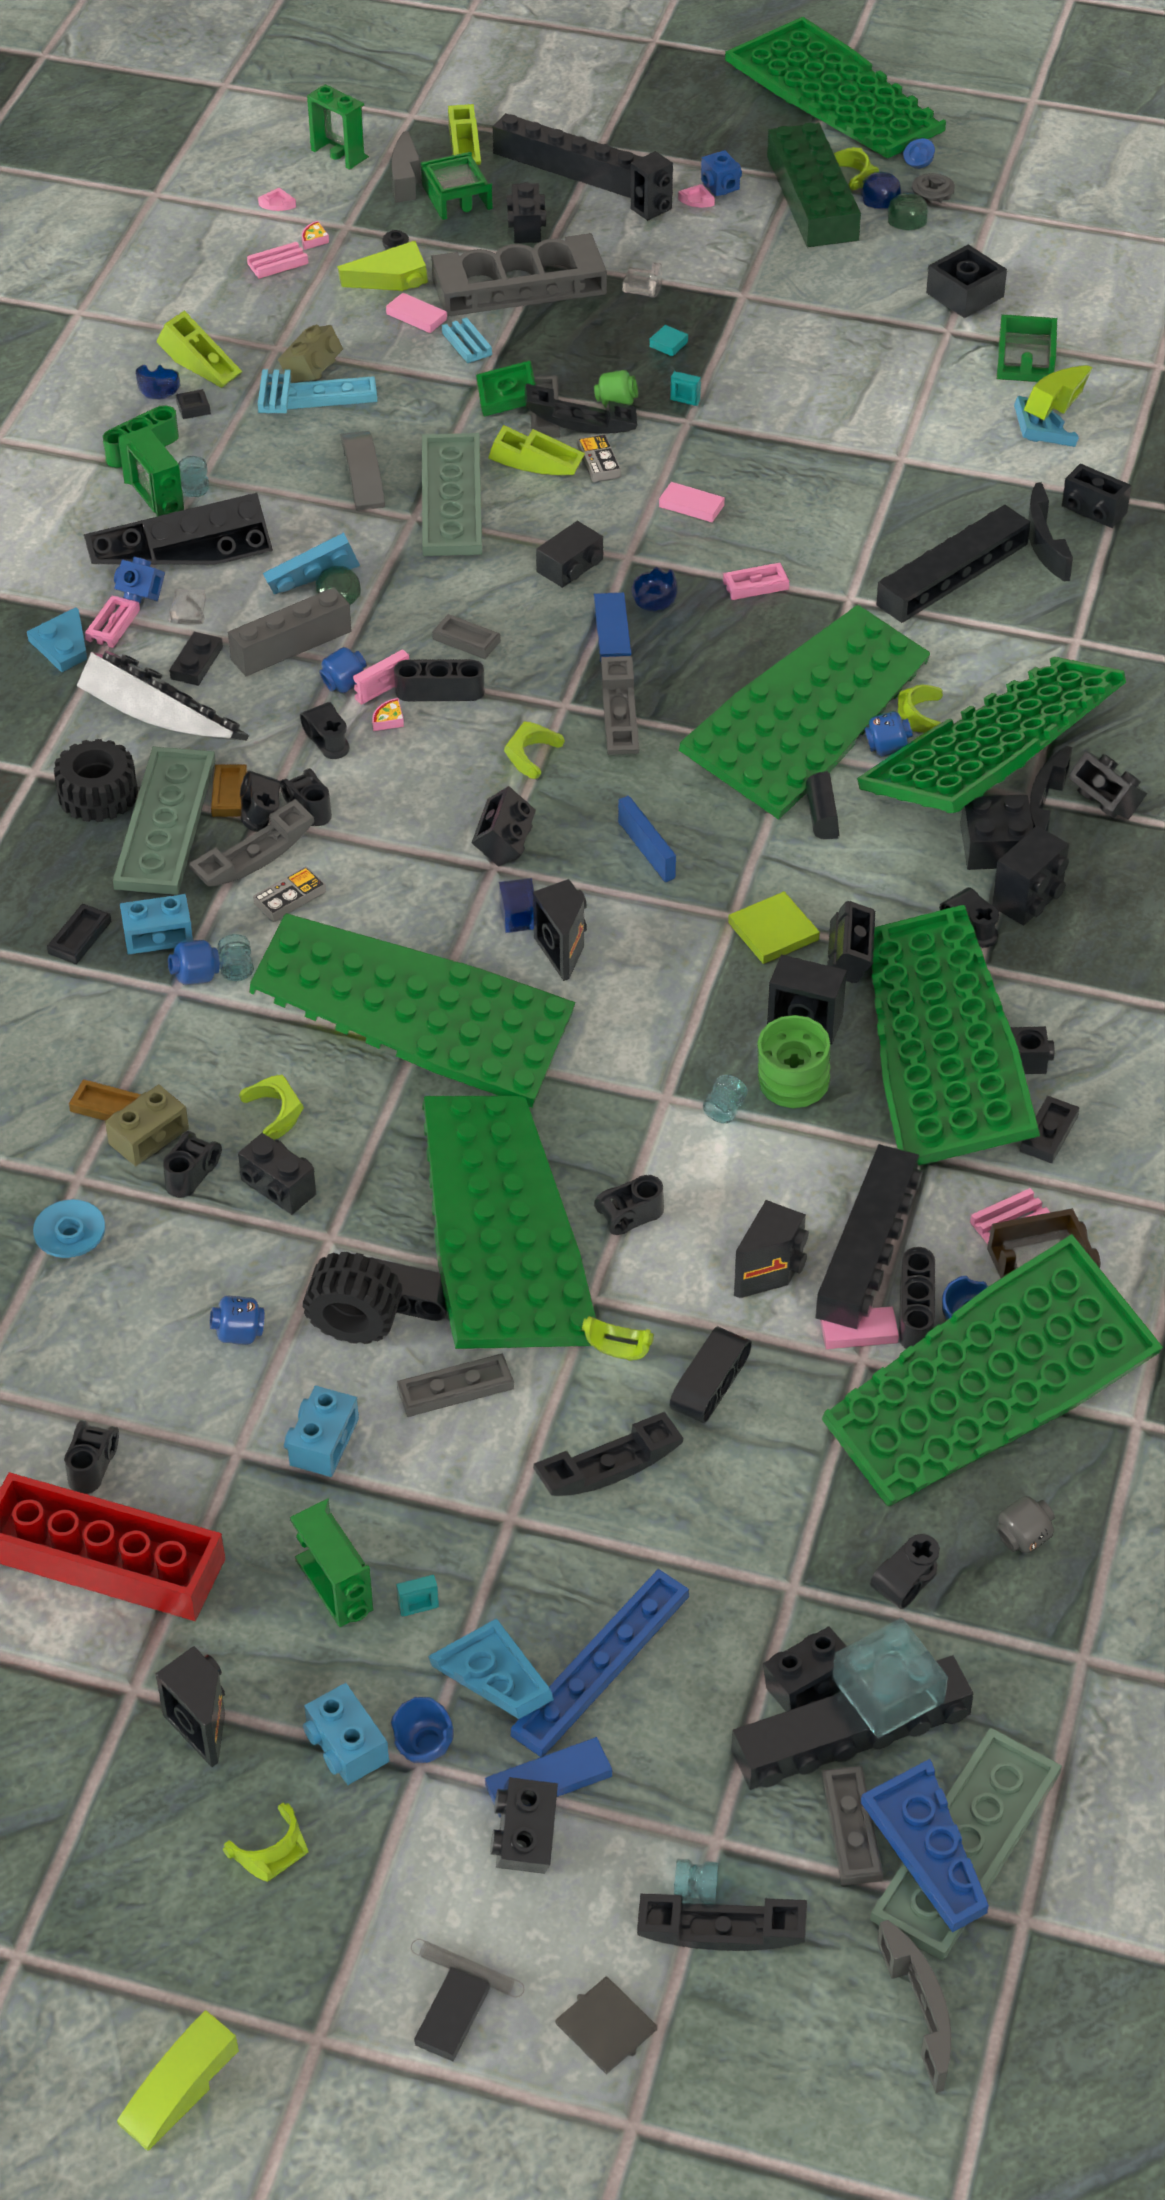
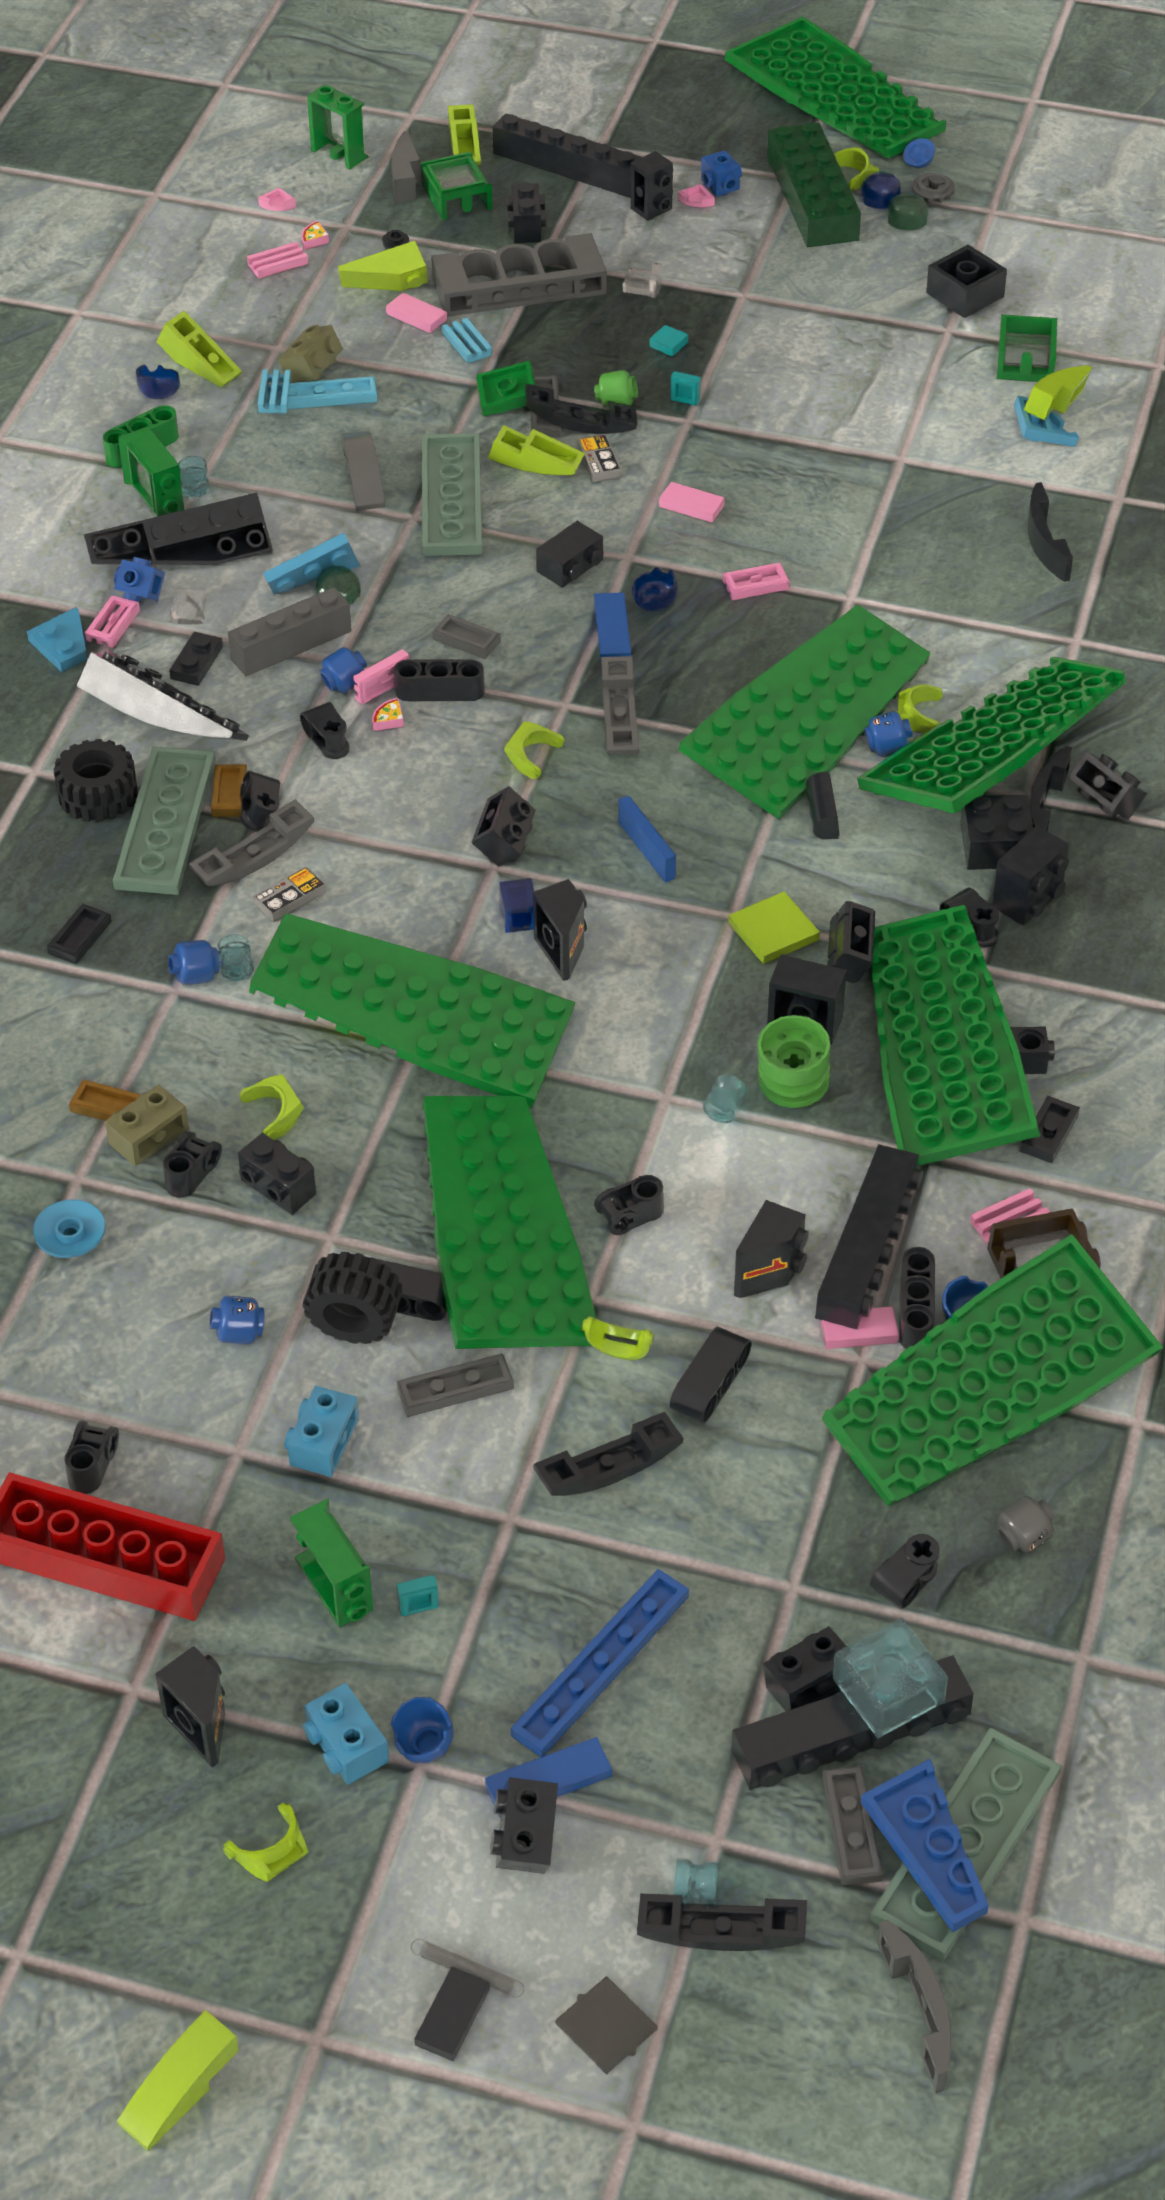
(156, 923): dark azure brick -> none
(193, 404): black tile -> none
(310, 794): black piece -> none
(494, 1669): dark azure wing -> none
(952, 563): black brick -> none
(1096, 495): black brick -> none

